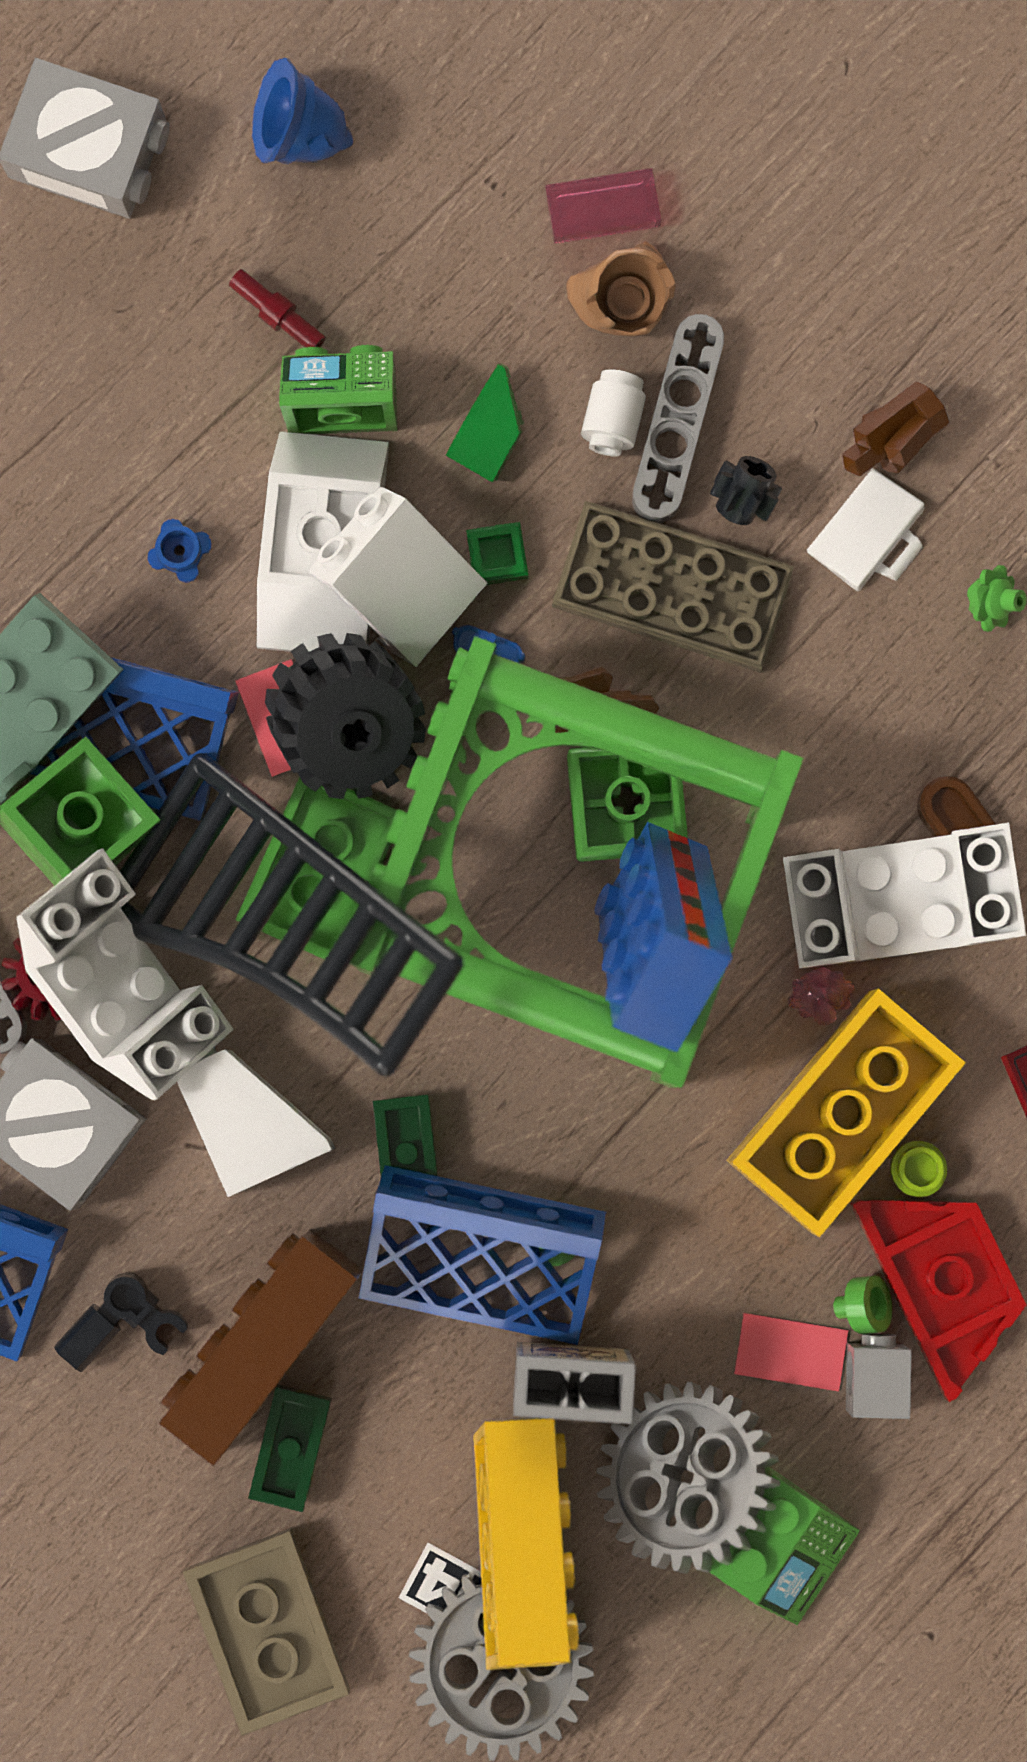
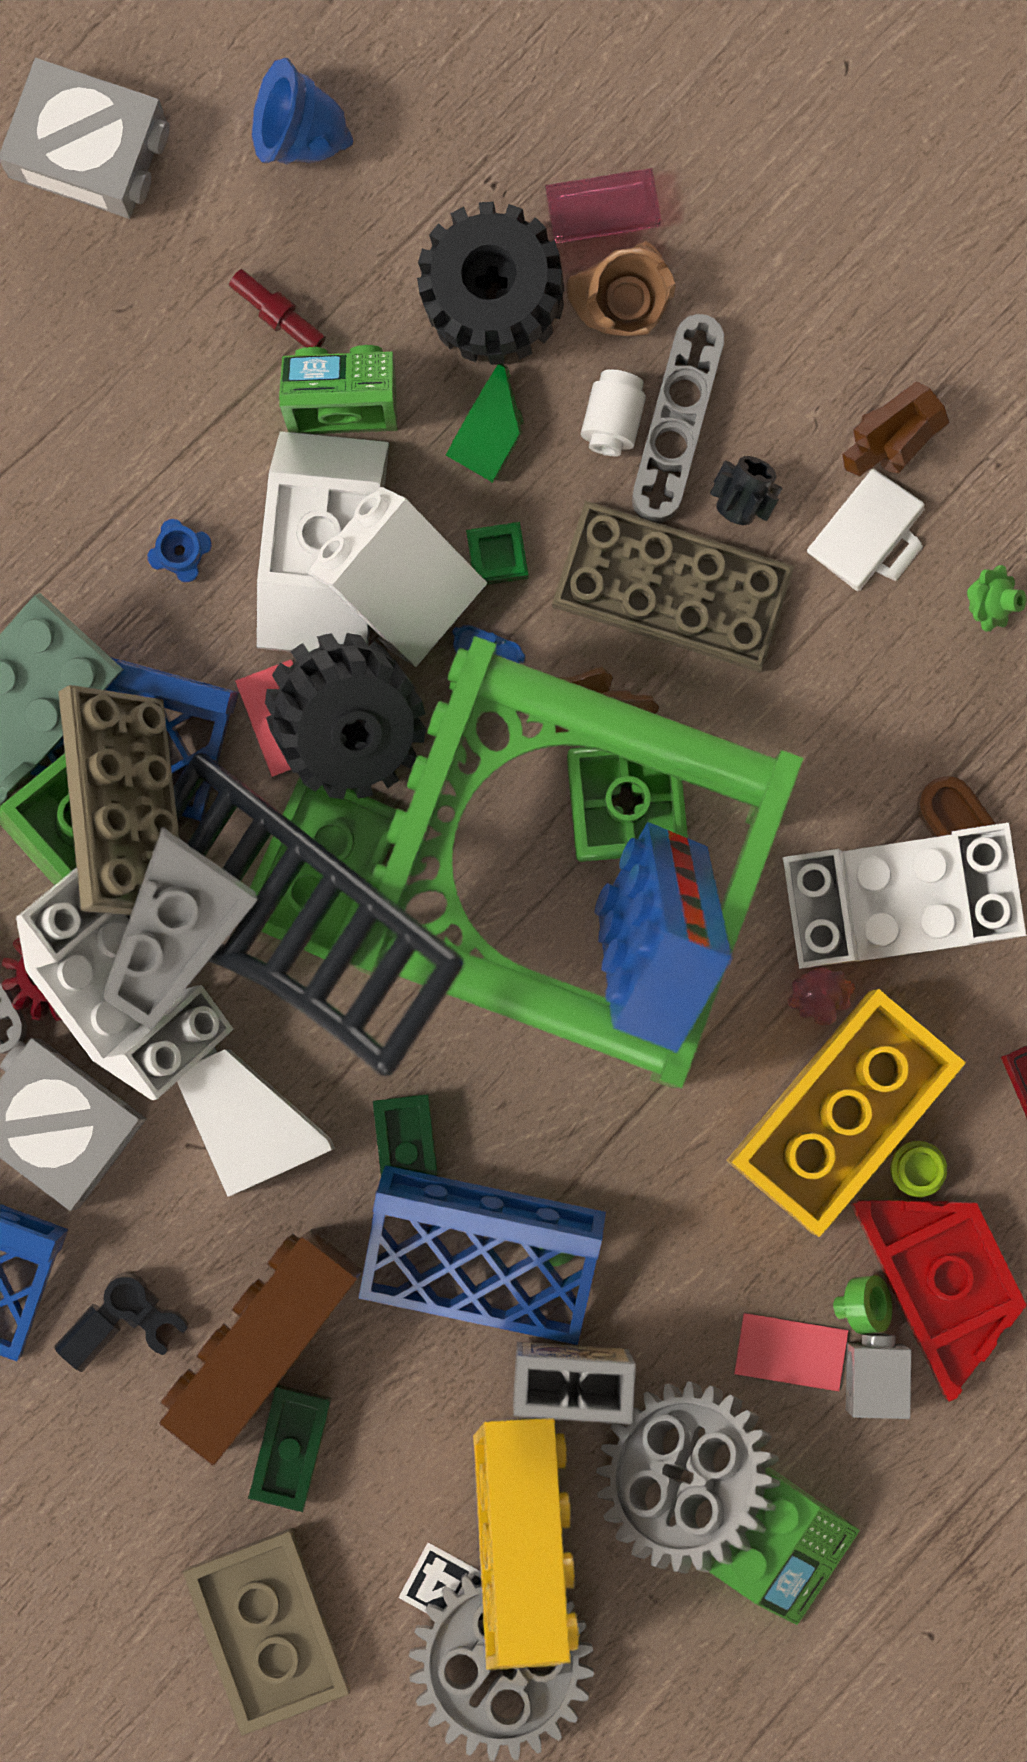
(116, 791): none -> dark tan tile
(174, 929): none -> light grey wing
(486, 251): none -> black wheel

